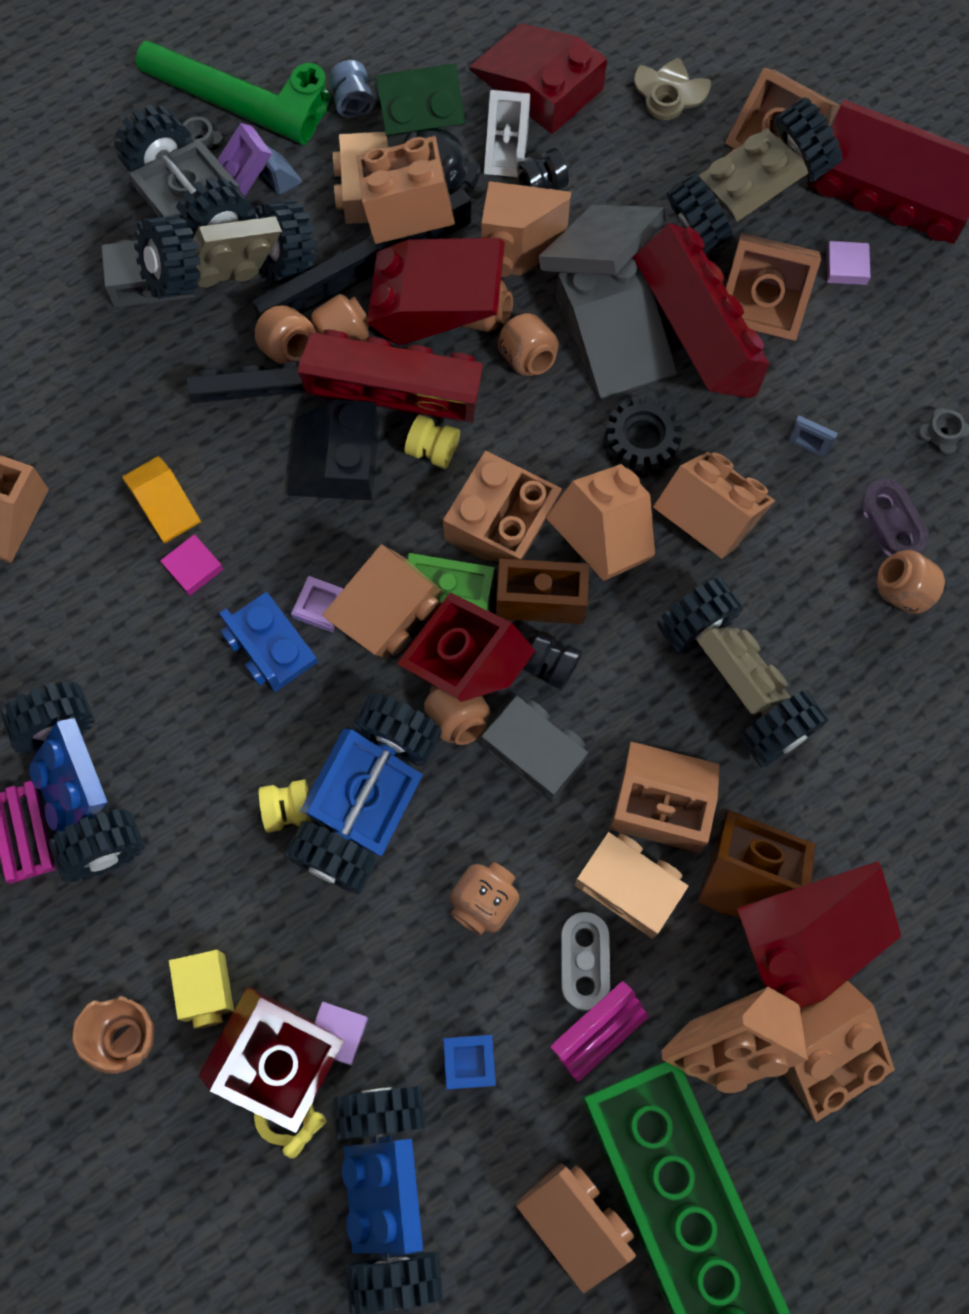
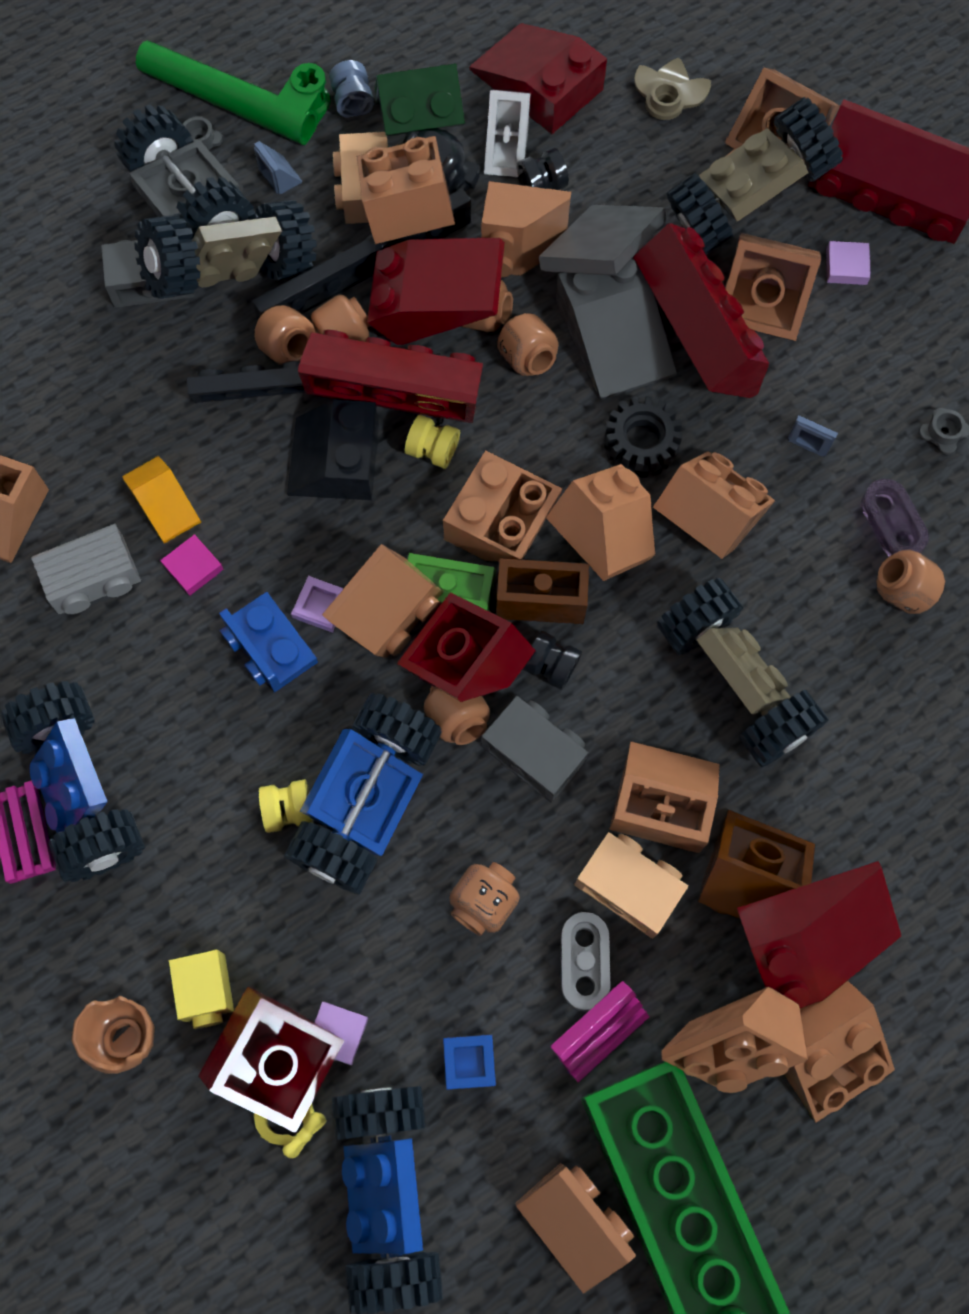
(86, 570): none -> light grey brick
(245, 156): medium lavender plate -> none

